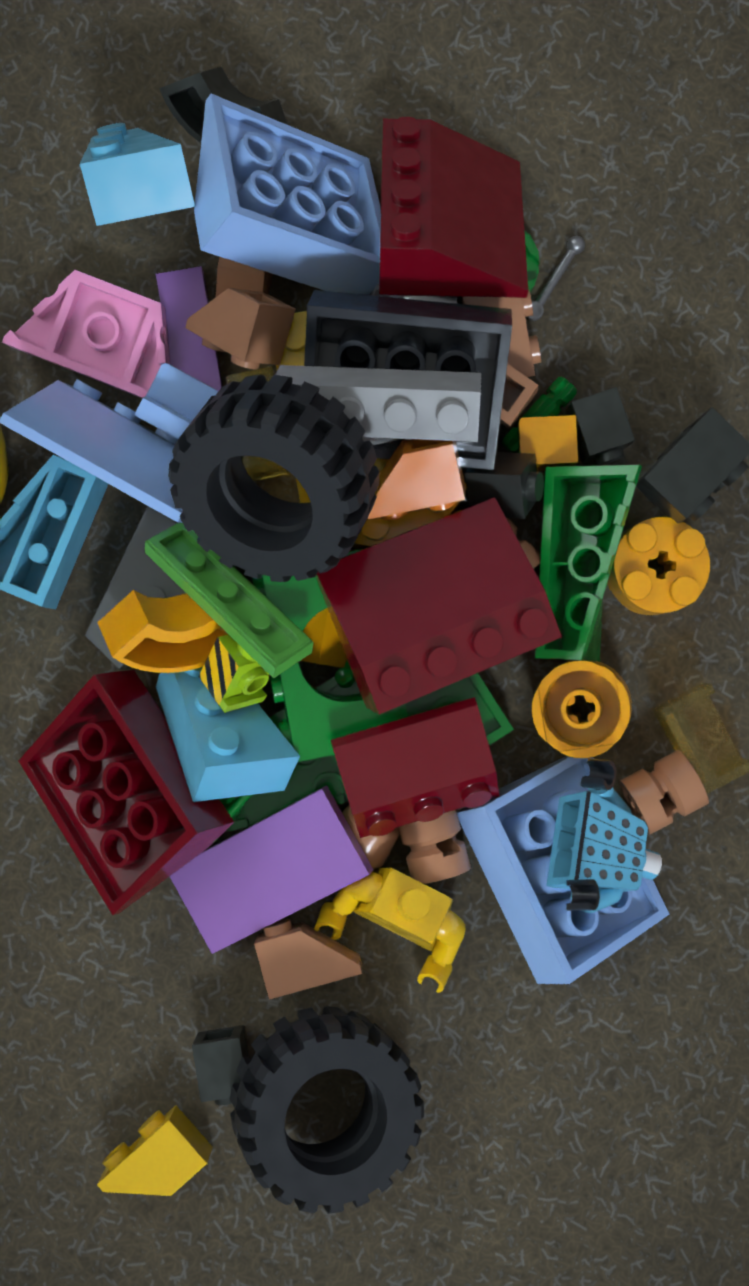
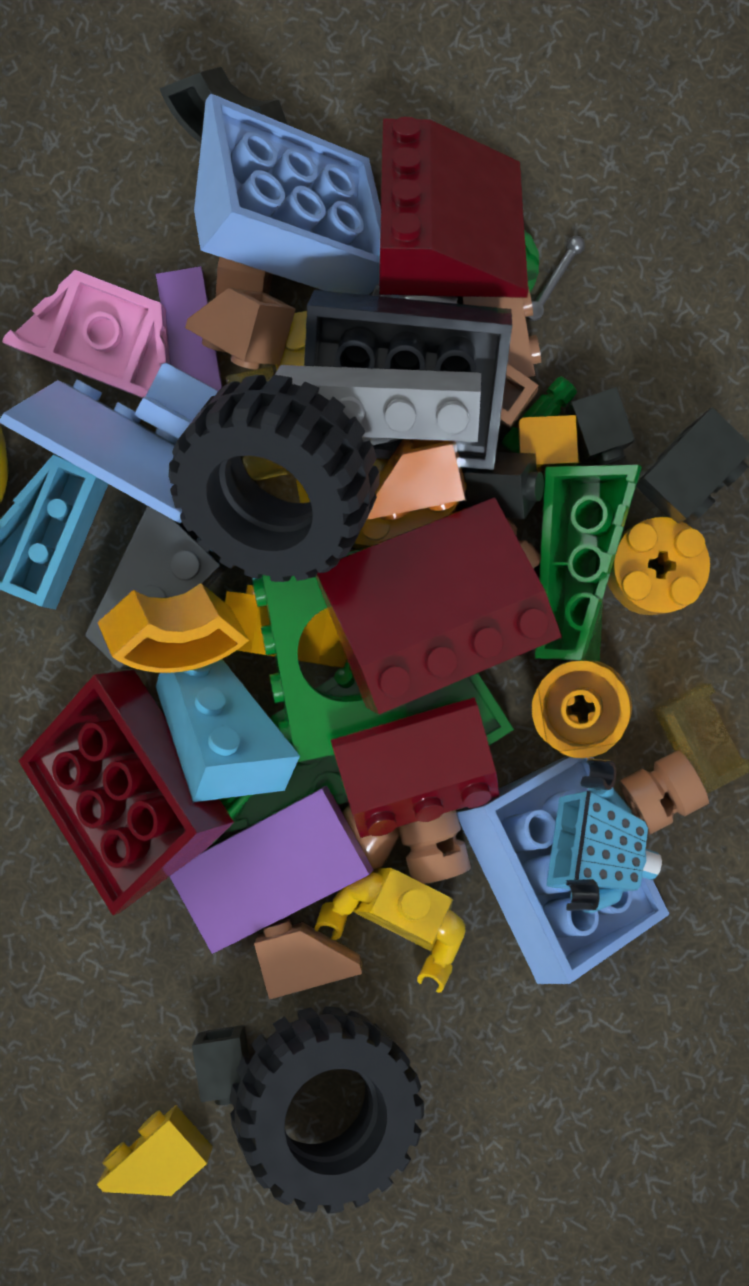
(134, 174): medium azure wedge -> none
(230, 600): bright green tile -> none
(233, 675): brick -> none

